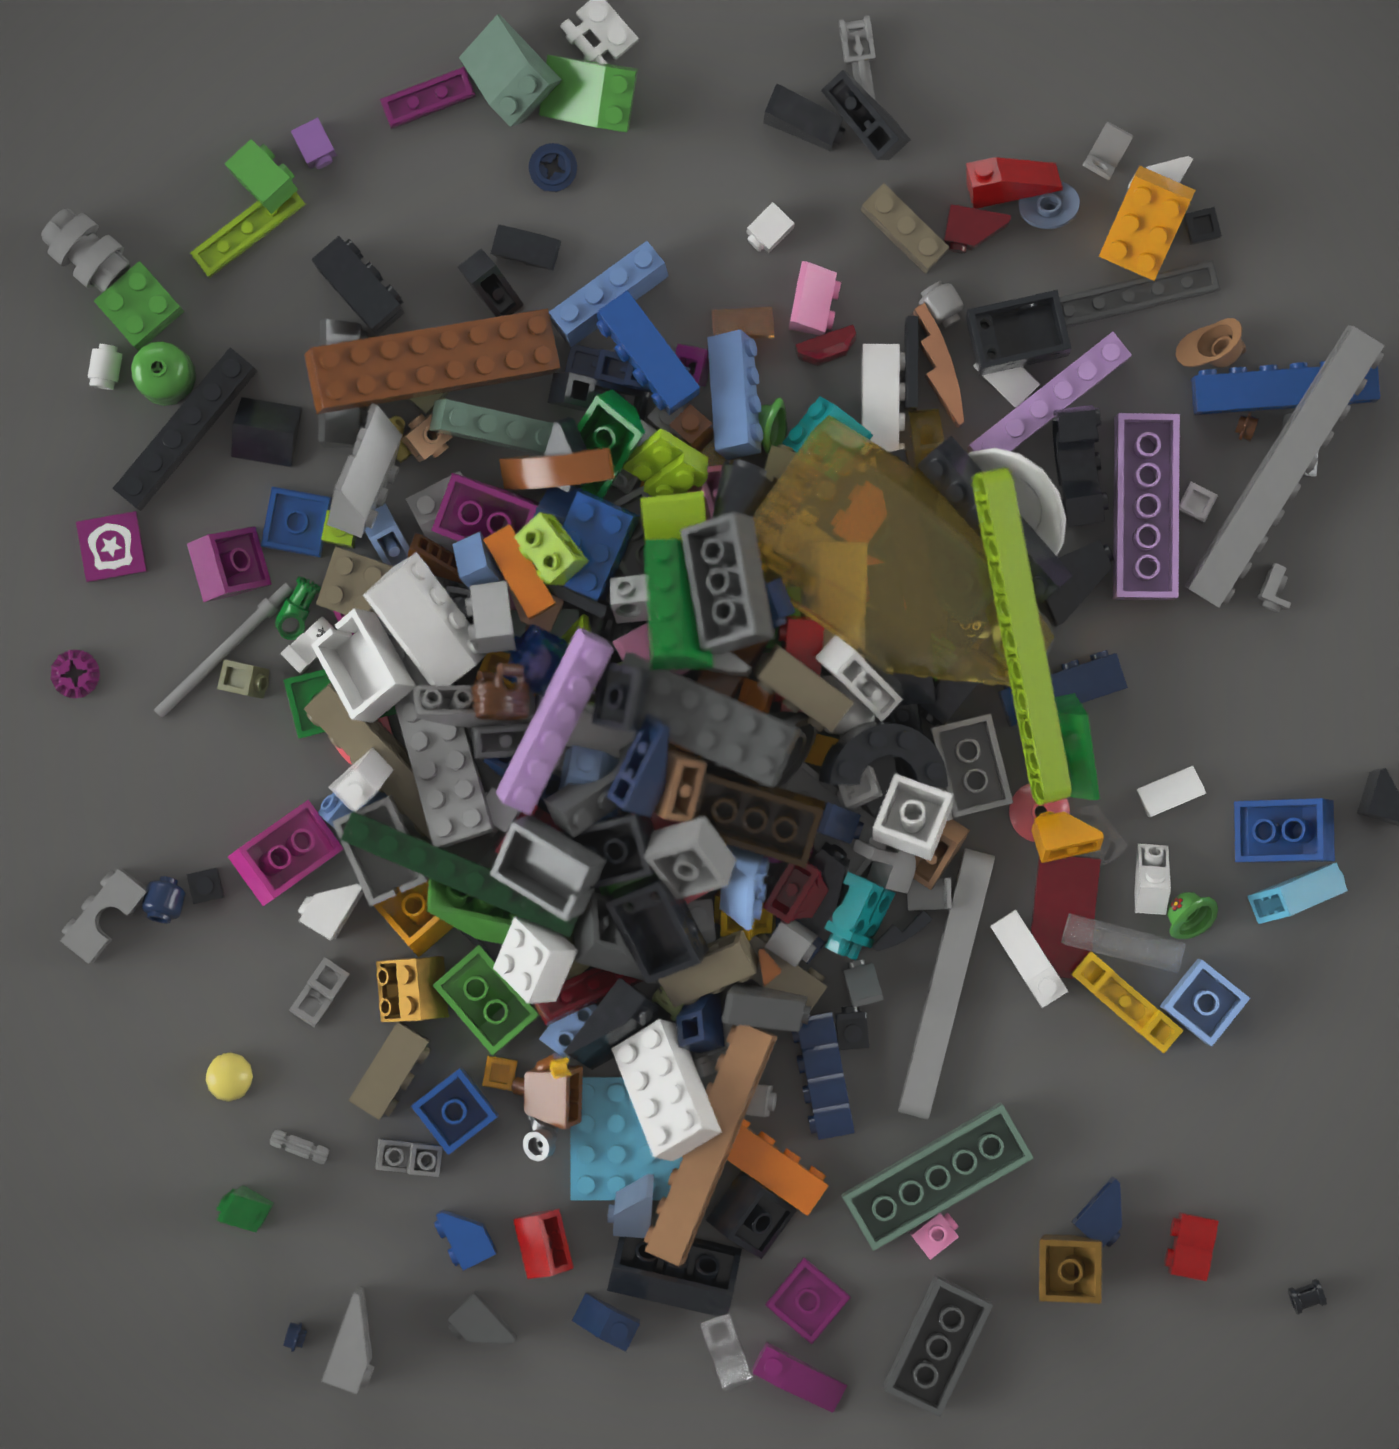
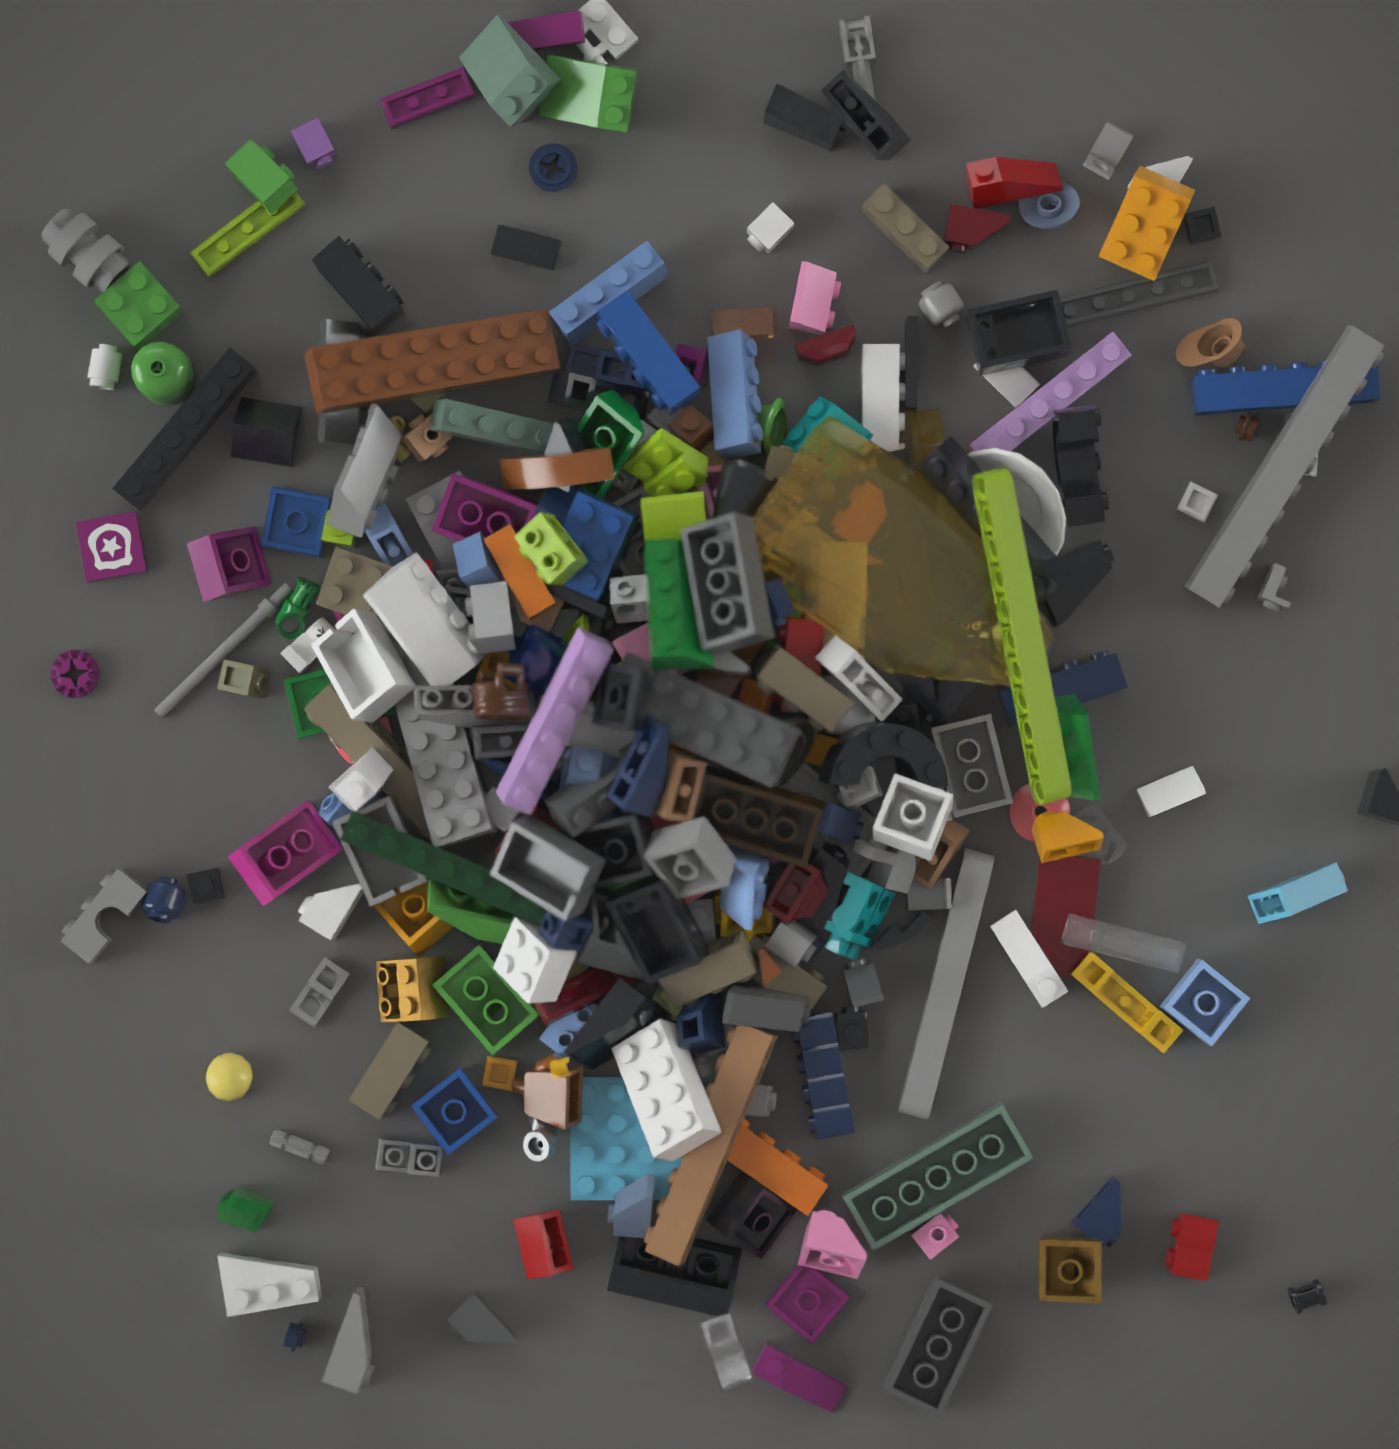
(265, 1284): none -> white wedge
(438, 559): reddish brown slope -> none
(467, 1238): blue slope -> none
(490, 284): black slope -> none
(551, 30): none -> magenta tile
(566, 934): none -> dark blue bracket
(606, 1322): dark blue slope -> none
(831, 1246): none -> bright pink slope
(943, 376): nougat slope -> none
(1146, 506): lavender brick -> none
(1152, 879): white slope -> none
(1191, 915): bright green hat -> none
(1284, 830): blue slope -> none

